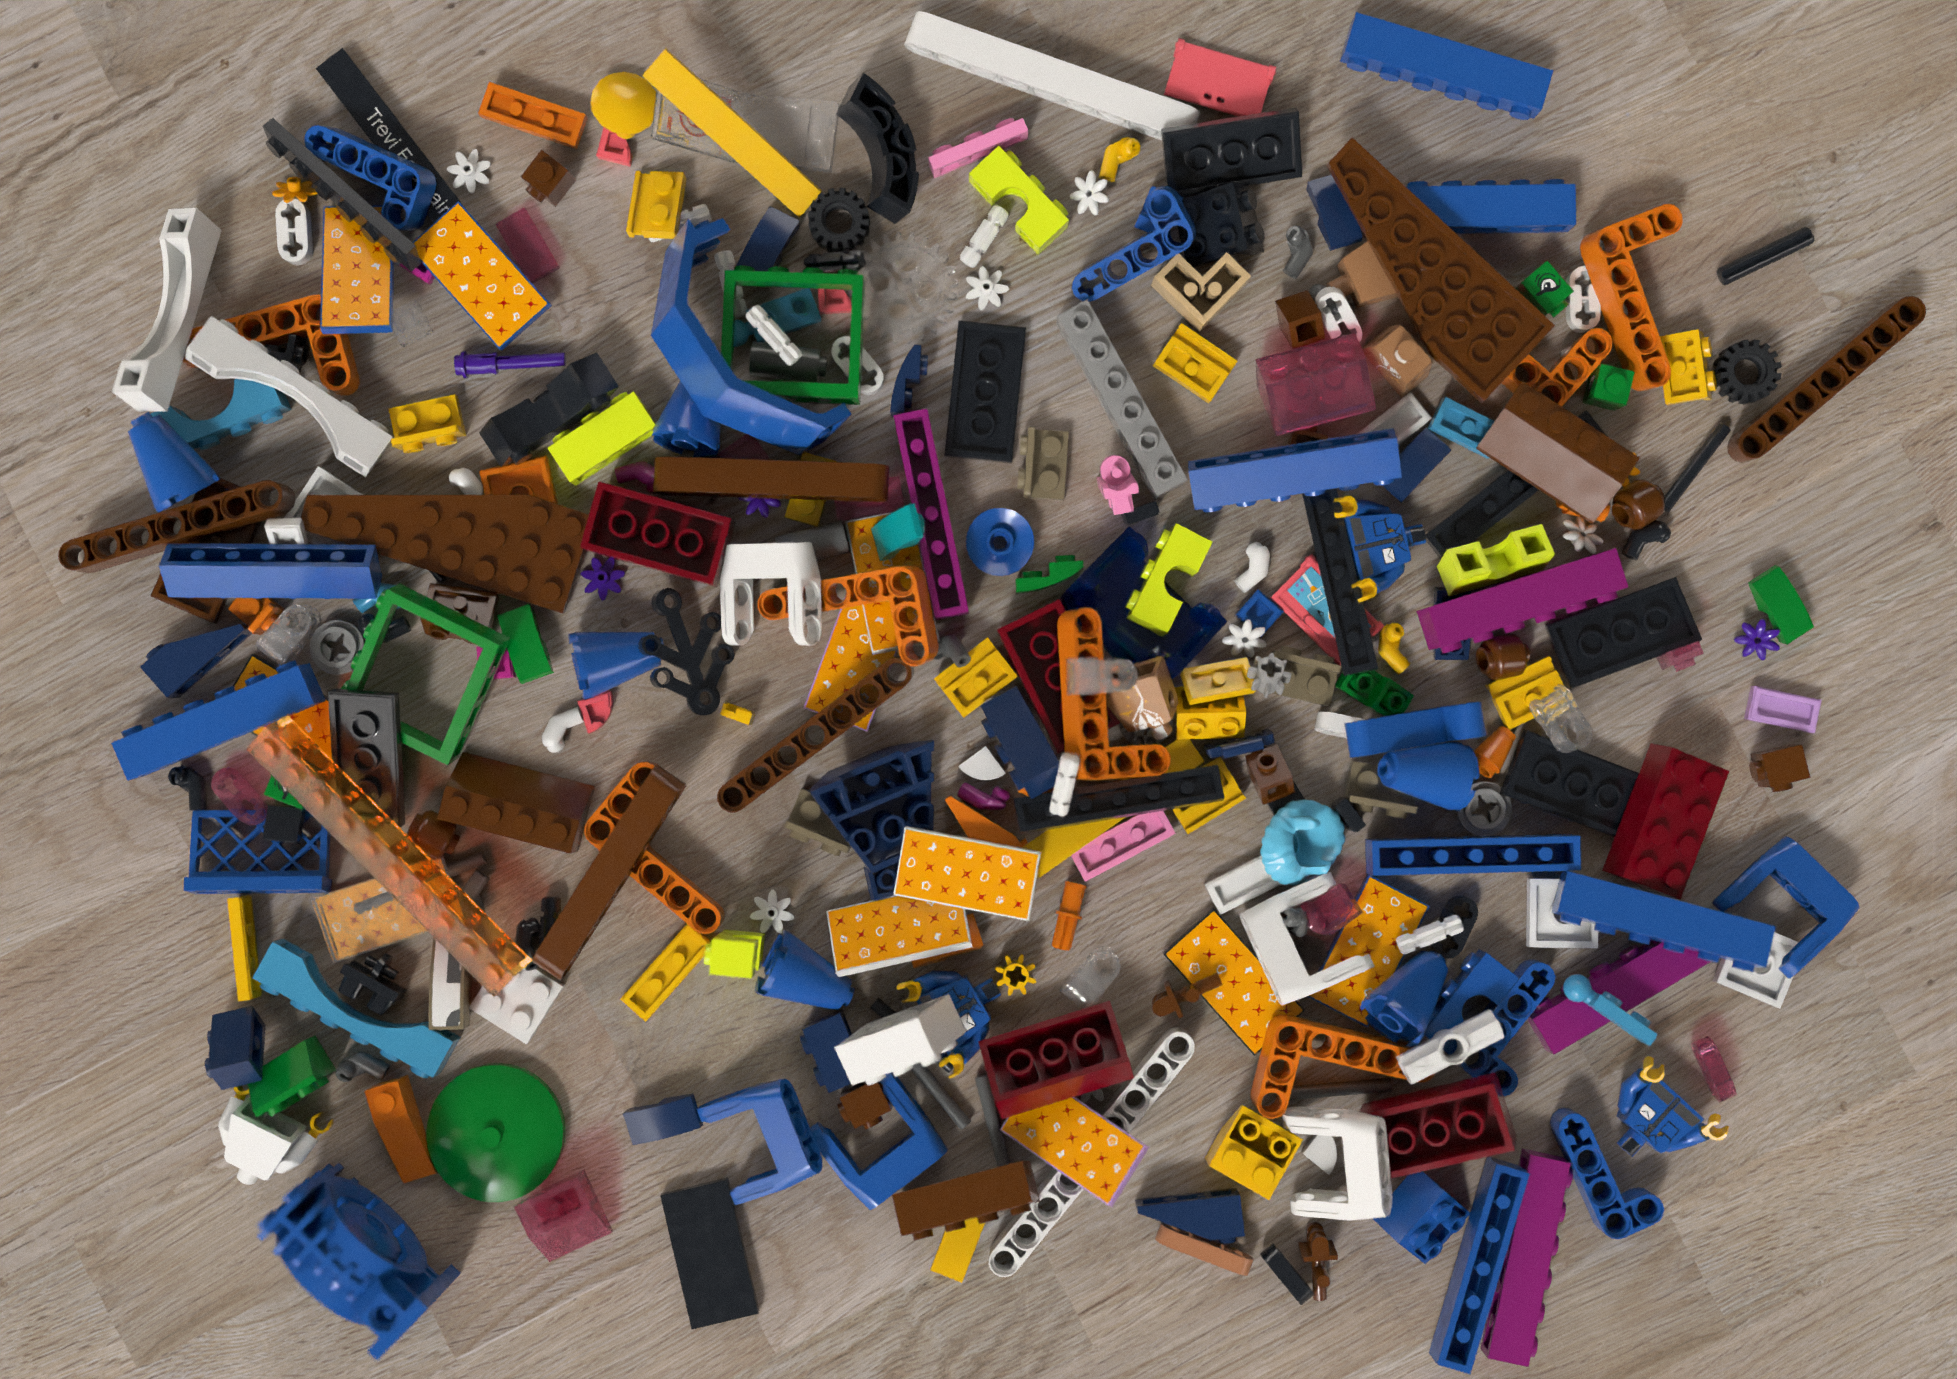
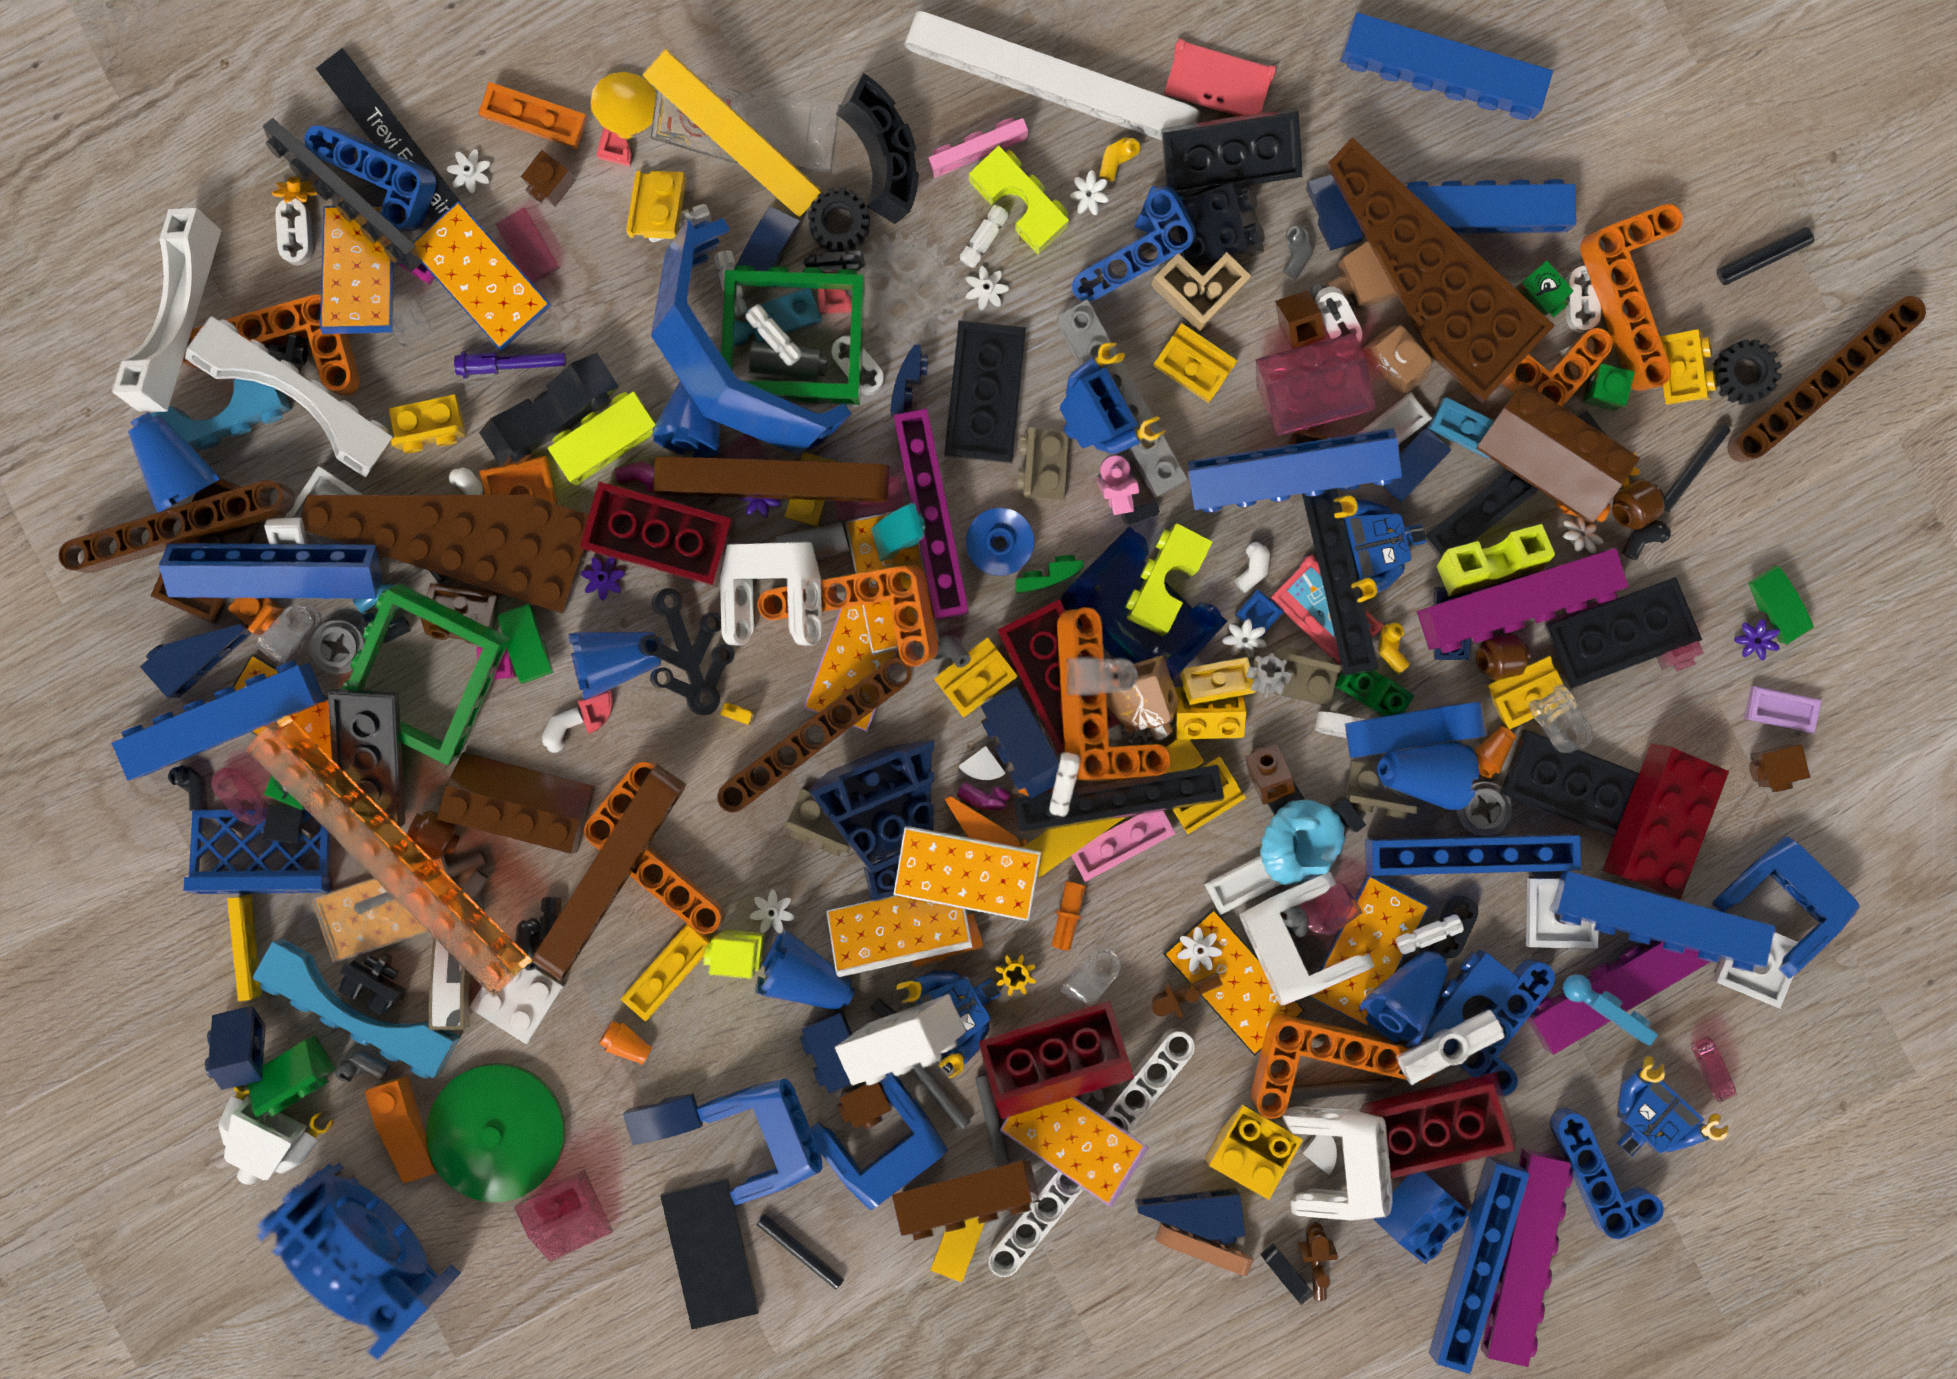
(624, 1042): none -> orange cone
(800, 1252): none -> black bar
(1097, 410): none -> blue torso
(1193, 945): none -> white plant
(1240, 746): dark blue piece -> none

